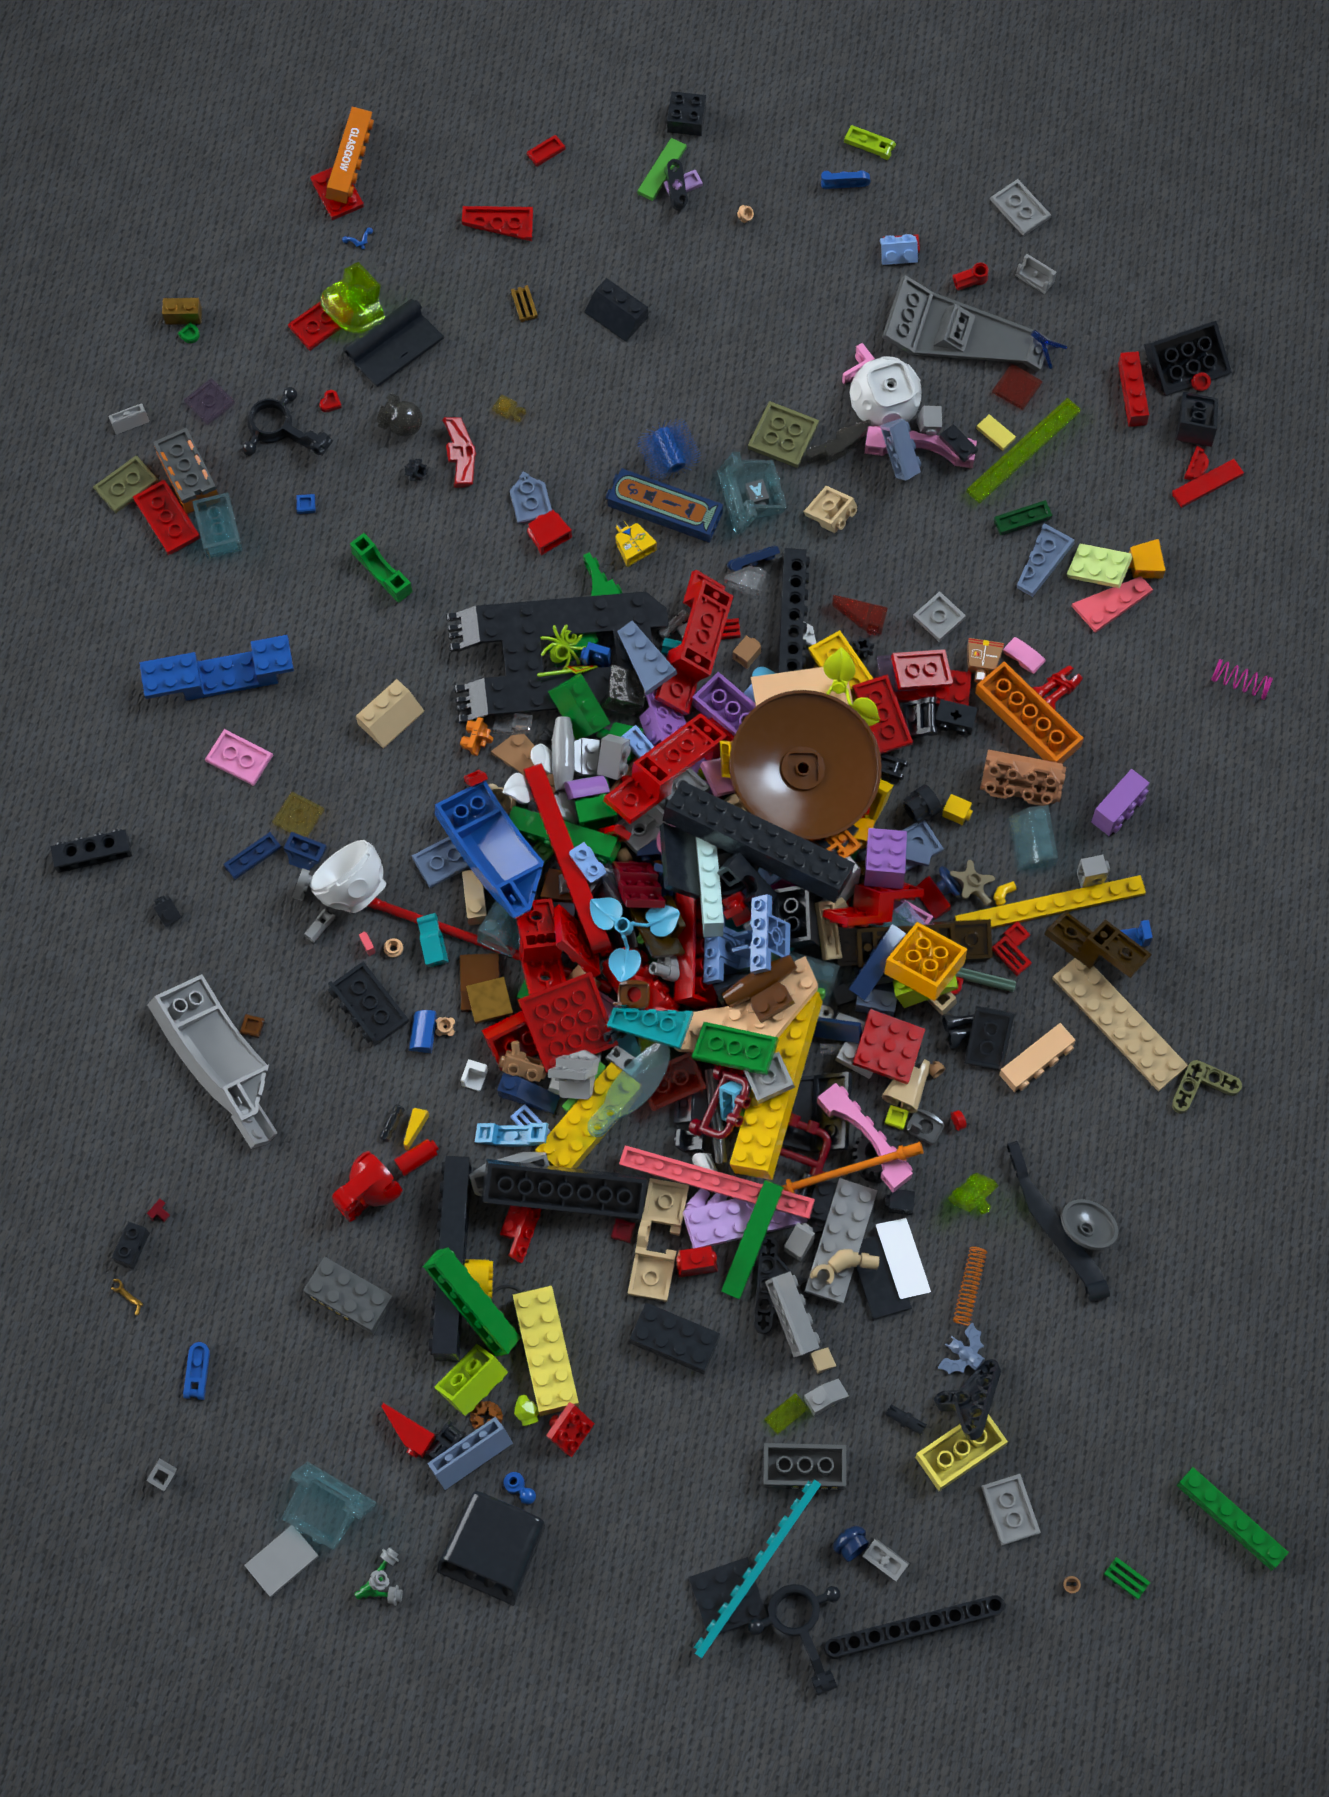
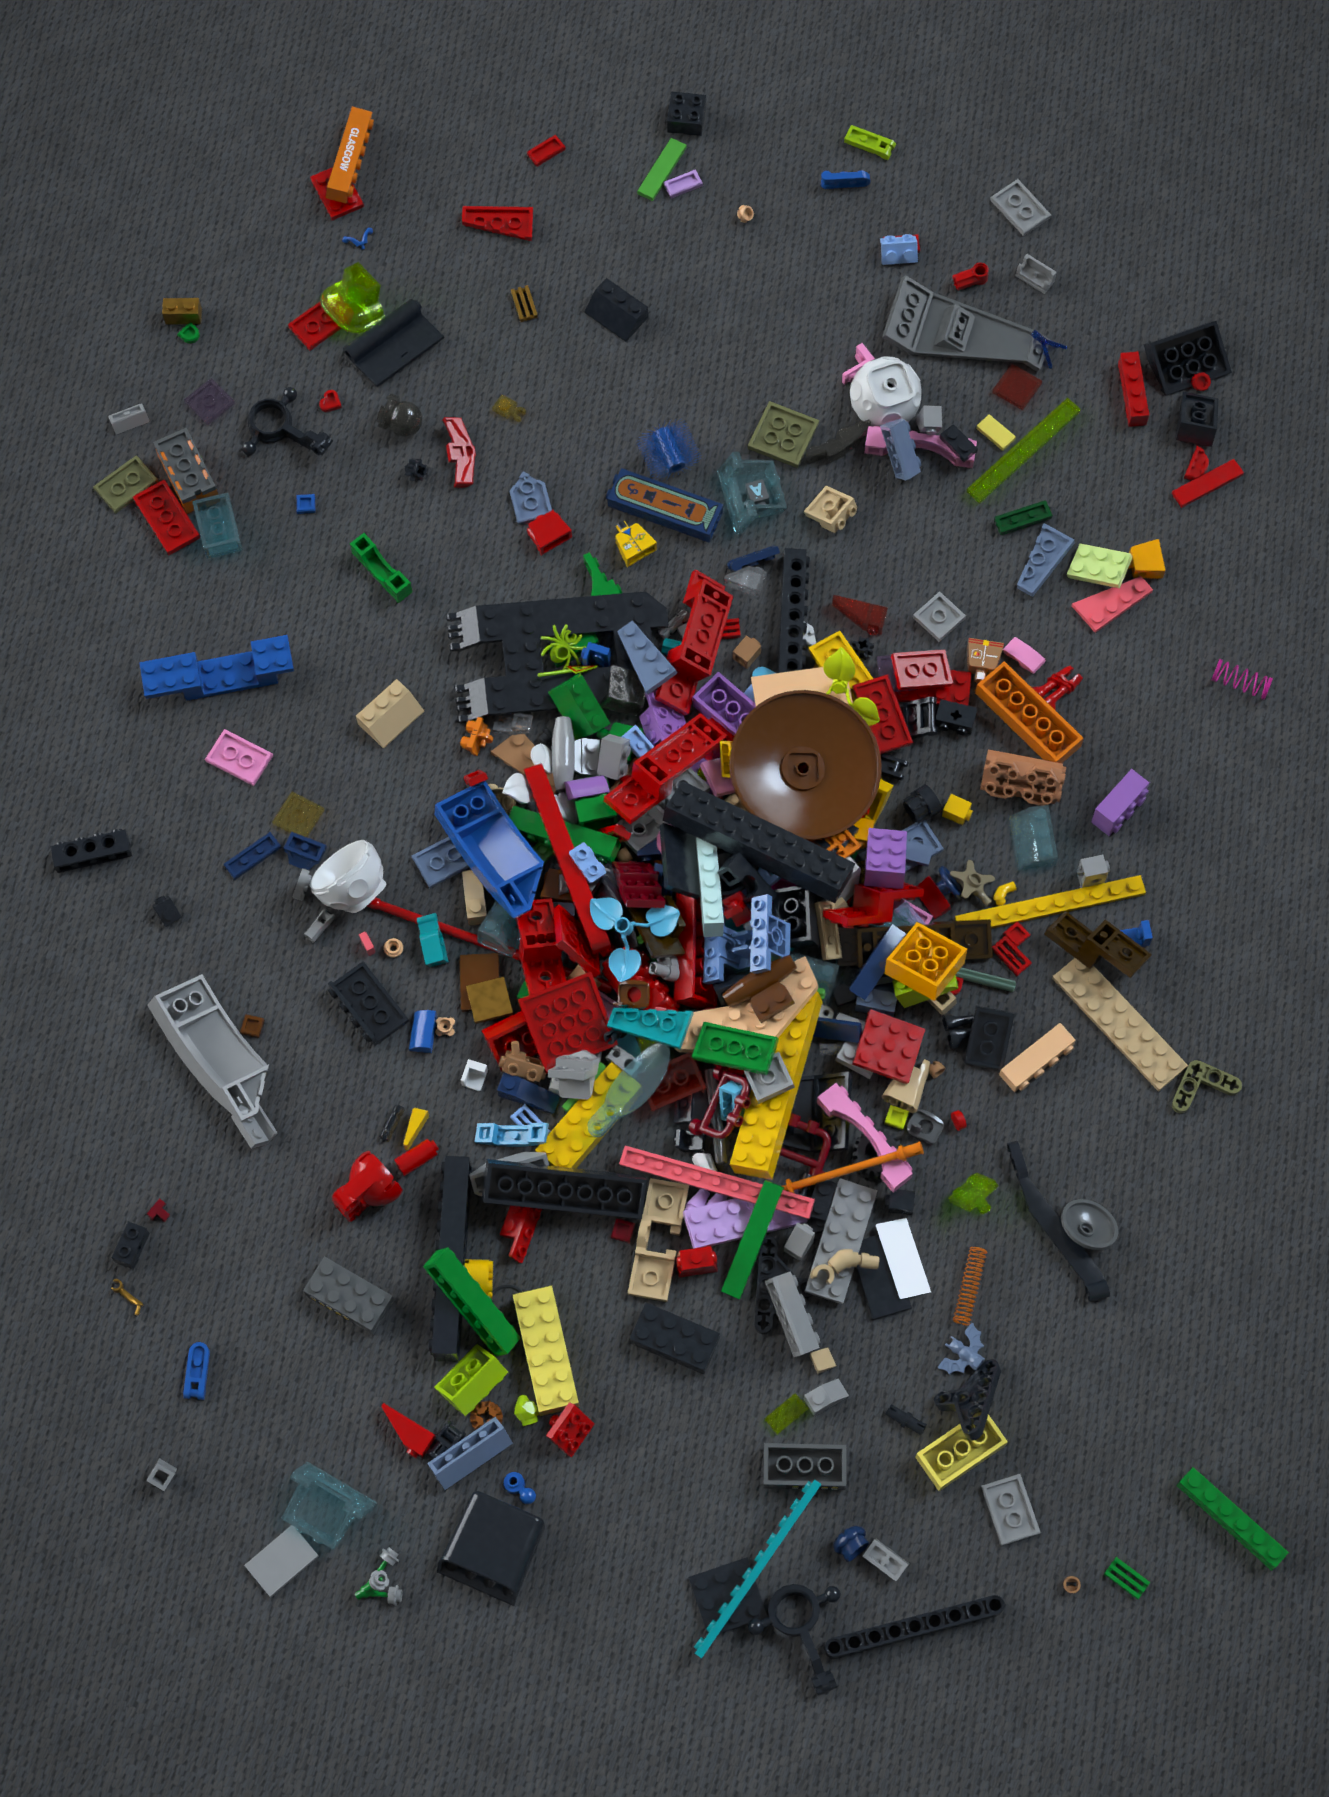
(678, 176): black beam -> none

